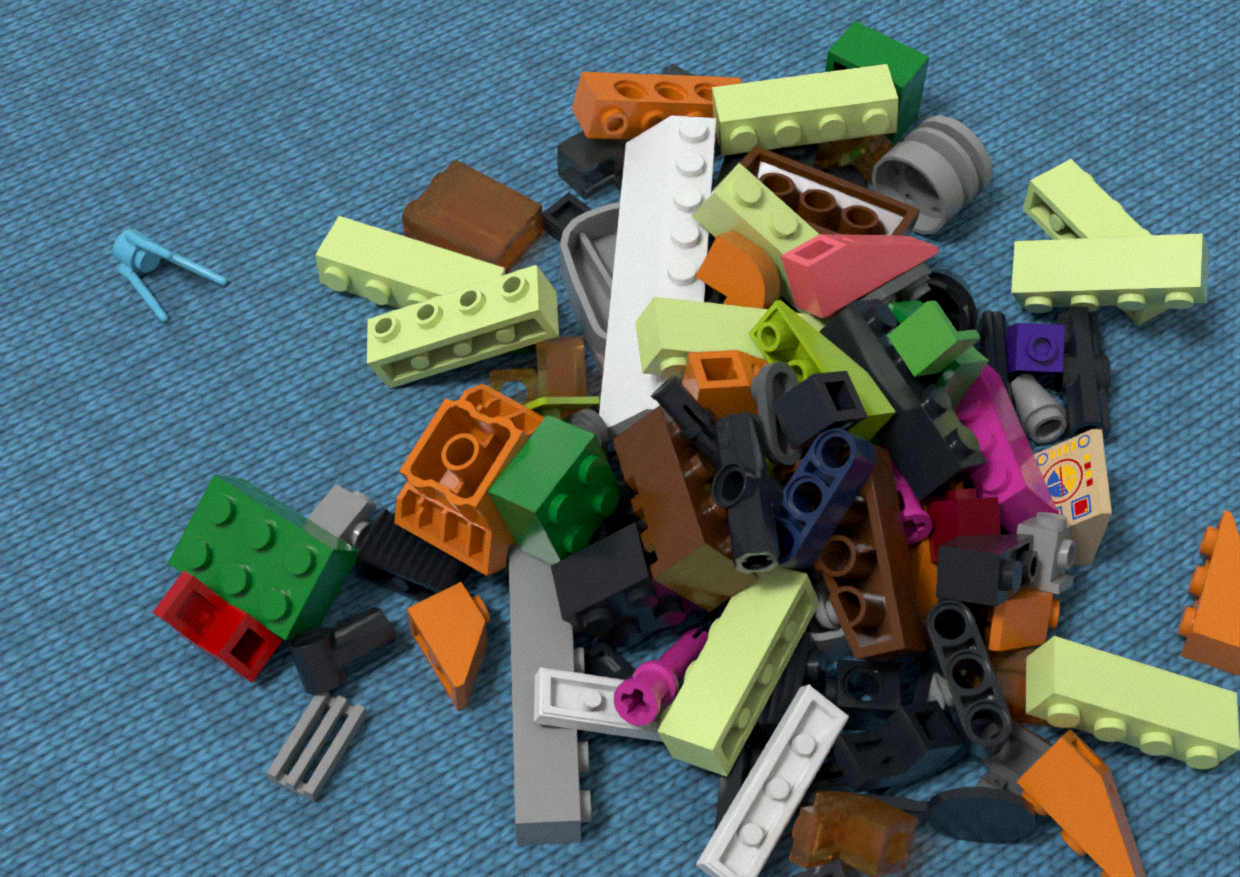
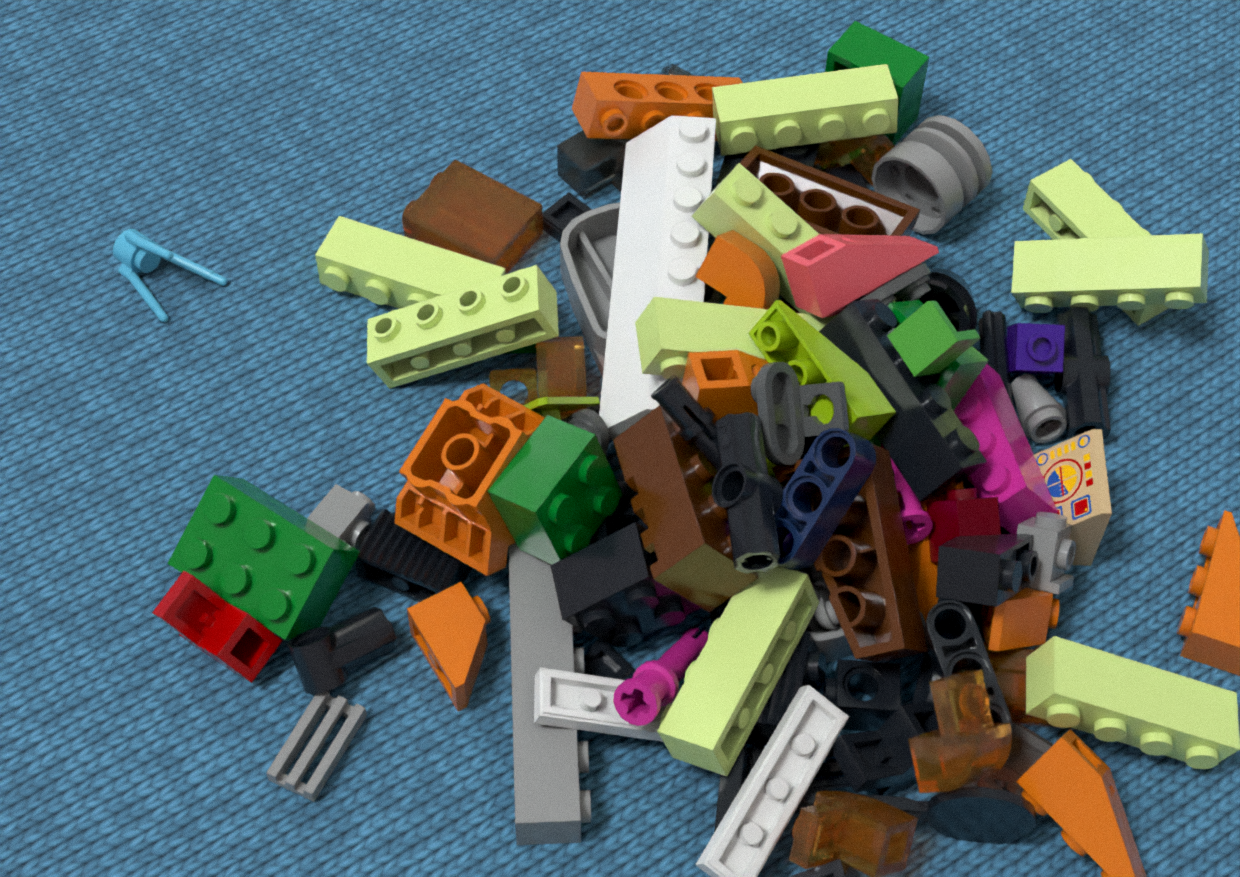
(817, 405): black brick -> none
(967, 741): none -> clear orange brick

